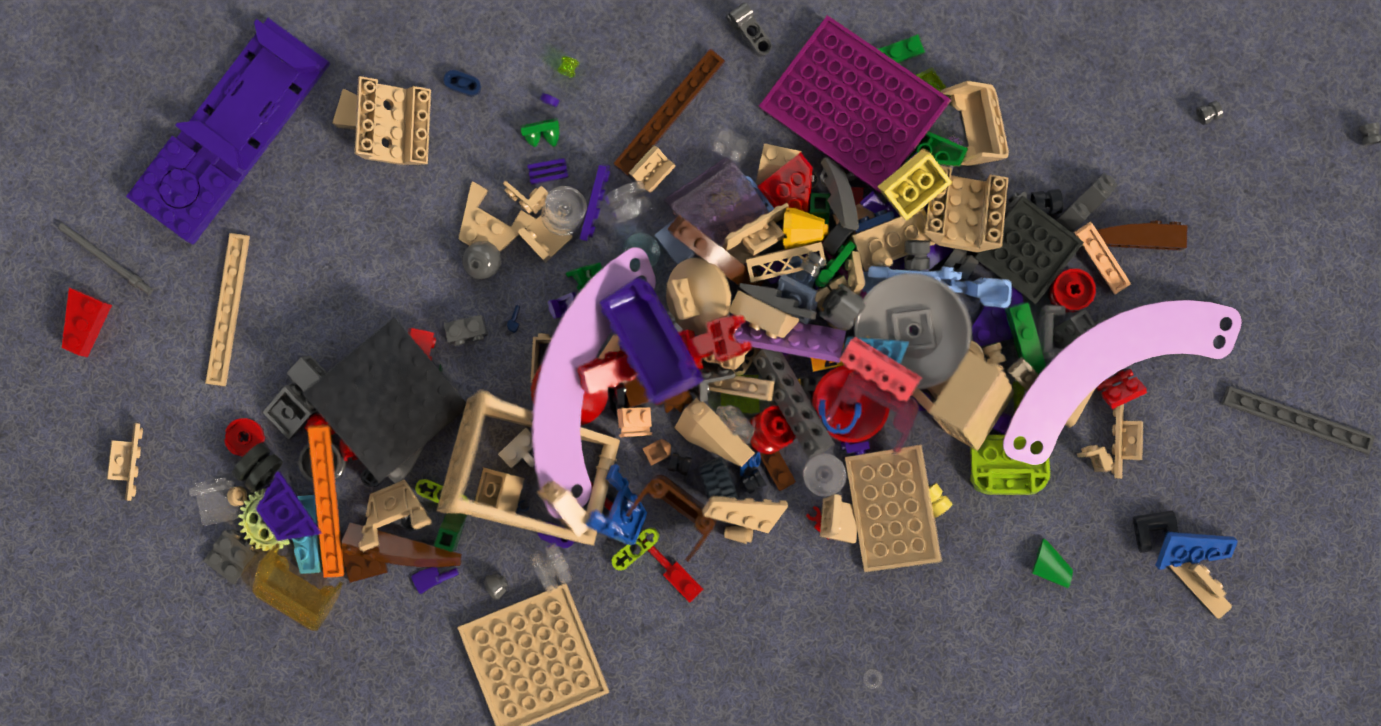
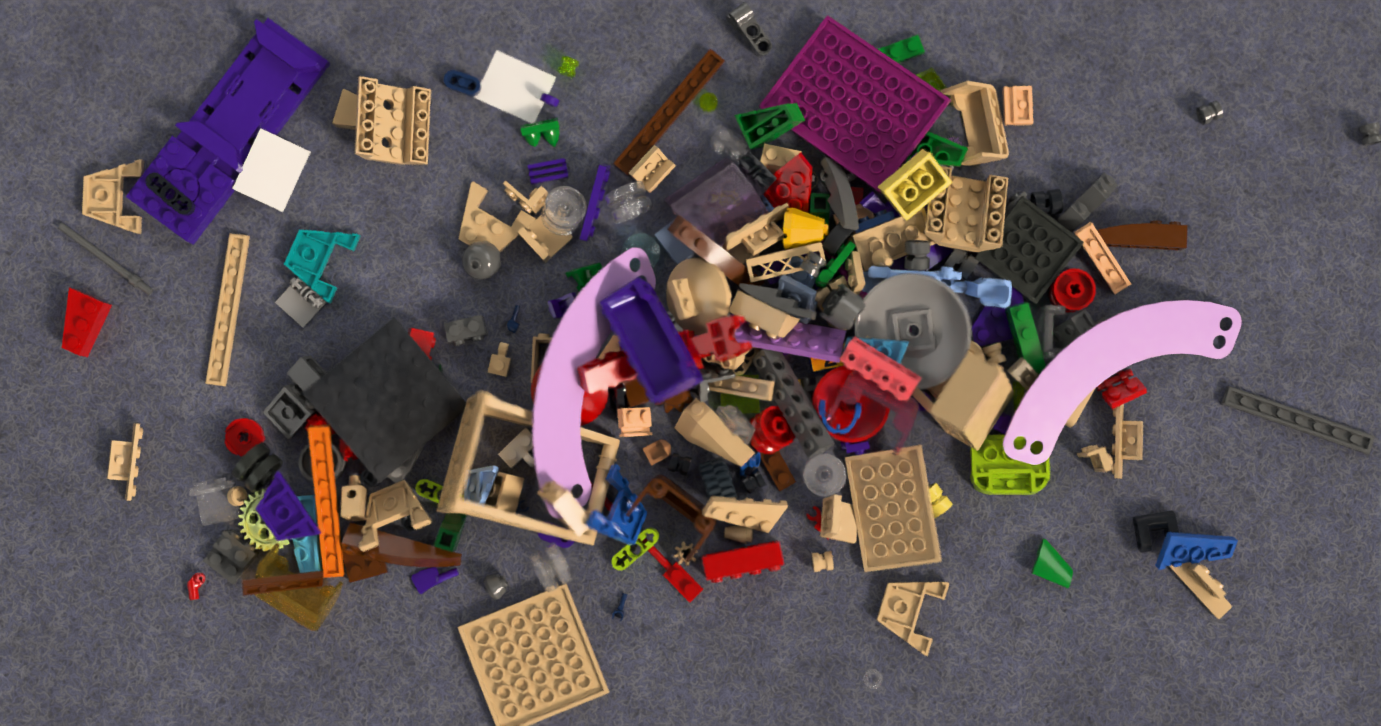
(105, 196): none -> tan wing
(162, 194): none -> black beam
(194, 584): none -> red arm
(271, 170): none -> white sticker
(282, 583): none -> reddish brown tile
(300, 302): none -> light grey hinge
(311, 253): none -> teal wing
(354, 508): none -> tan torso
(479, 484): none -> light blue wing
(500, 363): none -> tan plate
(515, 87): none -> white sticker
(620, 607): none -> dark blue hand
(679, 554): none -> tan gear
(708, 102): none -> clear neon green tile
(743, 560): none -> red brick
(756, 173): none -> black hinge
(768, 123): none -> green wedge
(822, 561): none -> tan wheel
(902, 606): none -> tan wing
(1018, 105): none -> light nougat plate

